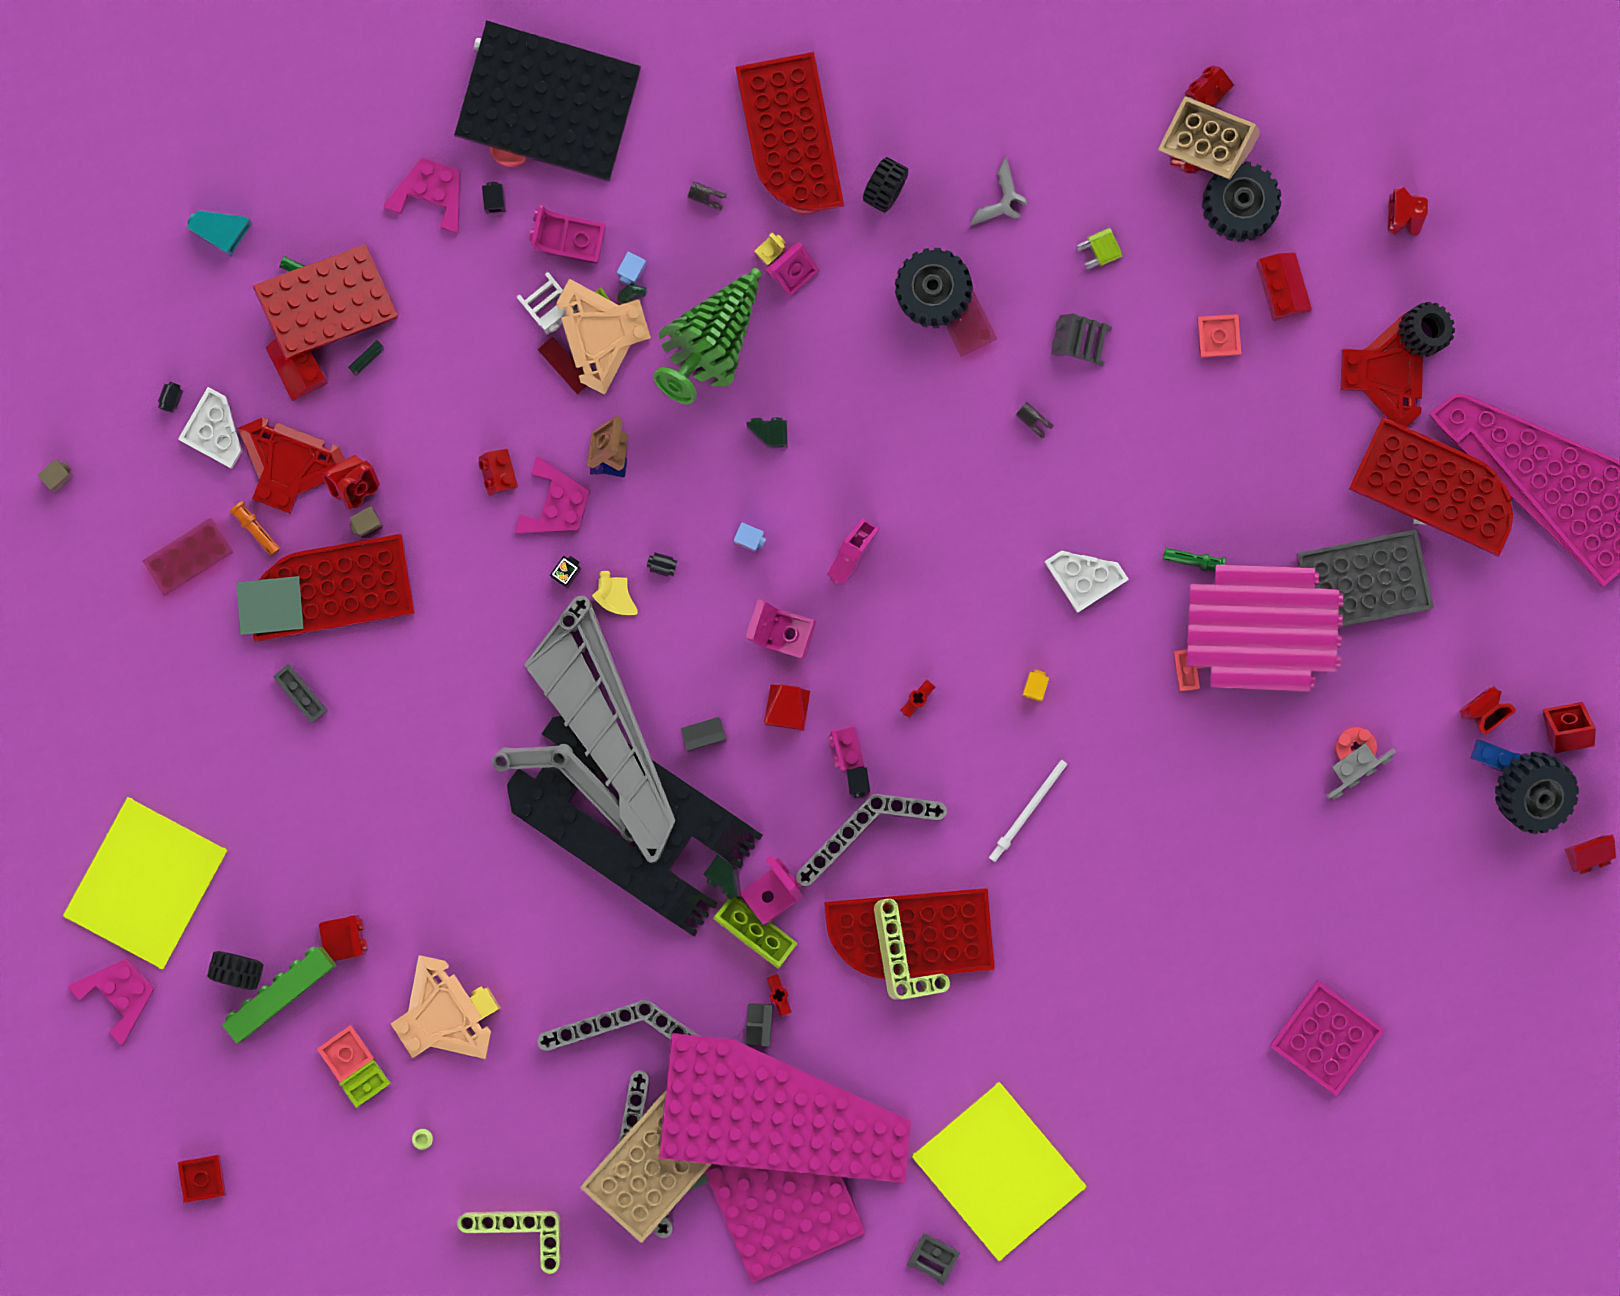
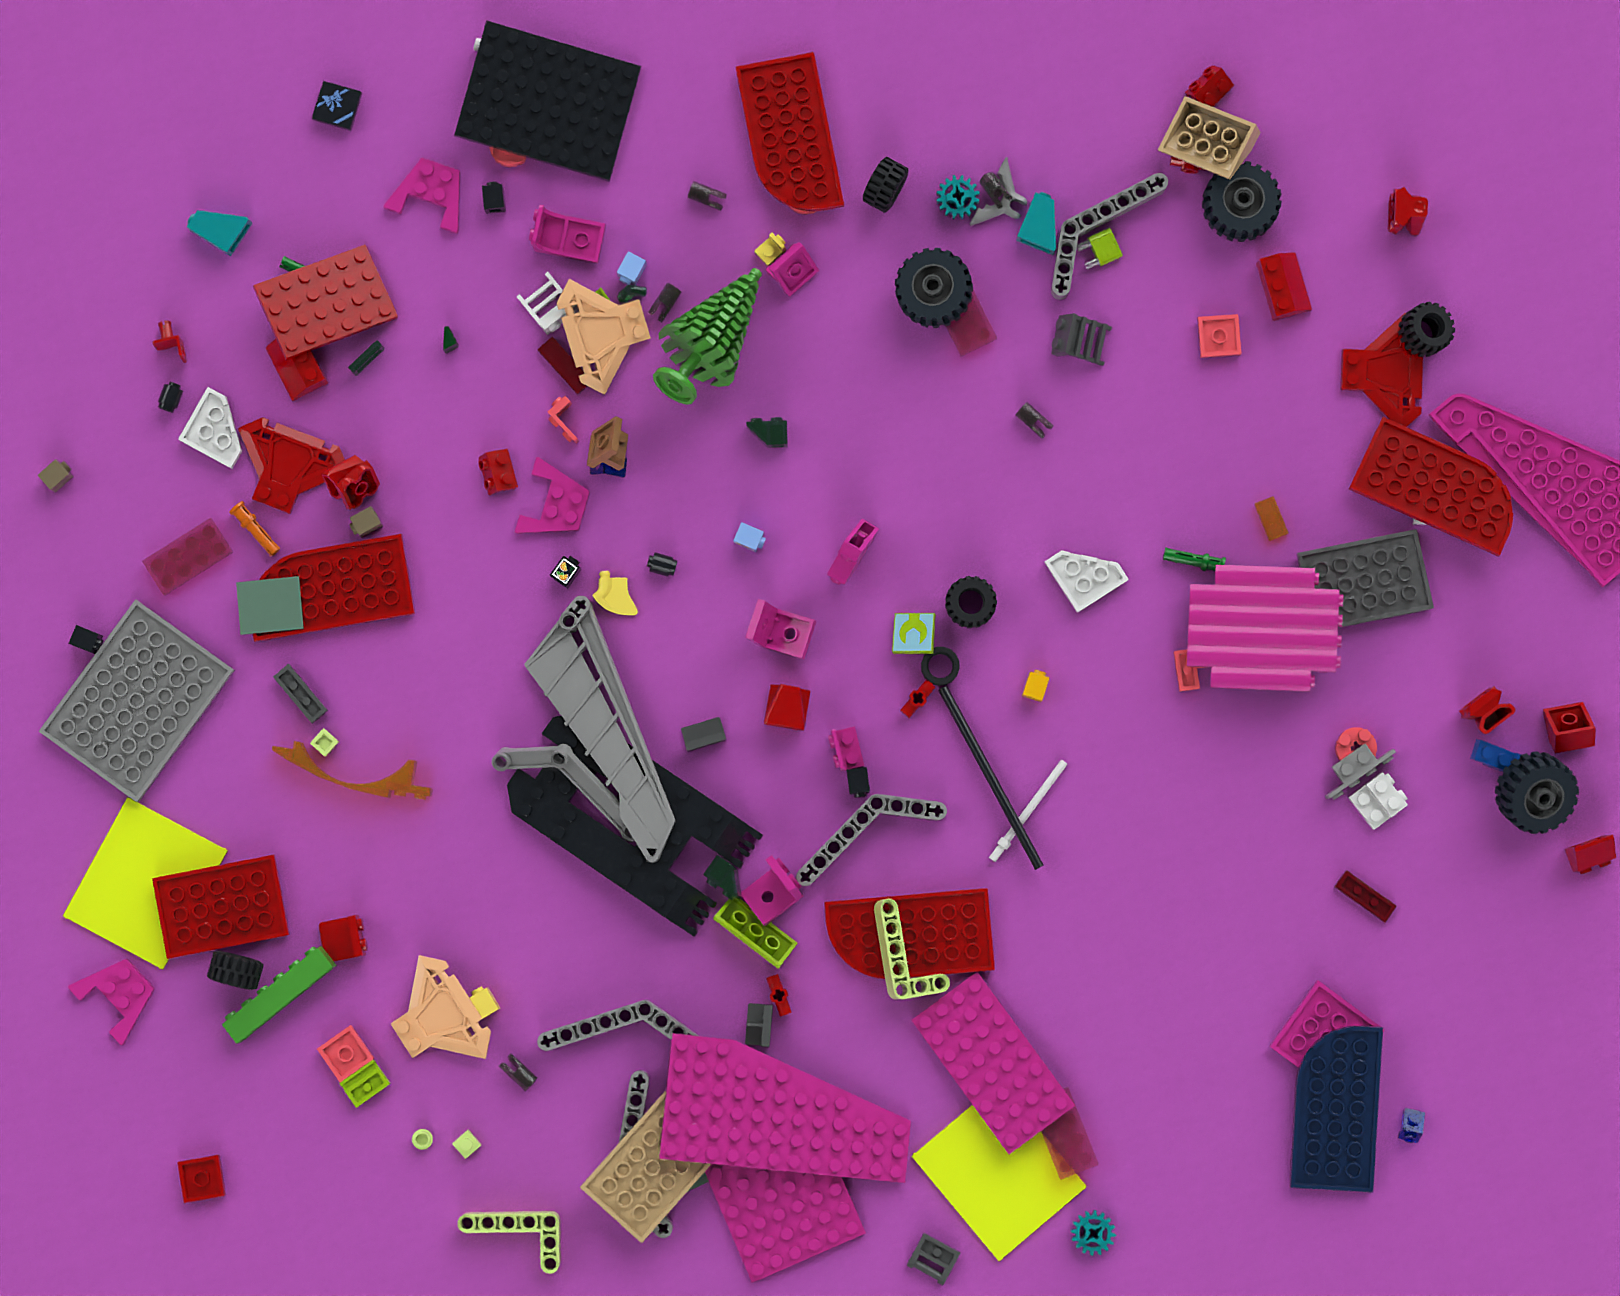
(86, 639): none -> black brick
(136, 701): none -> light grey plate
(168, 340): none -> red bracket
(220, 906): none -> red plate
(324, 742): none -> yellowish green plate
(337, 105): none -> black tile
(399, 782): none -> clear yellow slope
(449, 340): none -> dark green slope
(466, 1144): none -> yellowish green plate
(522, 1075): none -> clear smoke hinge
(559, 406): none -> coral bracket
(667, 298): none -> clear smoke hinge
(913, 633): none -> tile
(950, 198): none -> teal gear
(955, 666): none -> black tyre
(970, 584): none -> black tyre
(991, 777): none -> black piece
(993, 1063): none -> dark pink plate
(994, 188): none -> clear smoke hinge
(1039, 224): none -> teal slope
(1069, 1143): none -> clear pink plate
(1085, 1239): none -> teal gear
(1098, 220): none -> light grey beam
(1271, 518): none -> clear yellow plate
(1337, 1111): none -> dark blue plate
(1365, 896): none -> dark red tile
(1378, 800): none -> white plate
(1412, 1125): none -> clear blue bracket

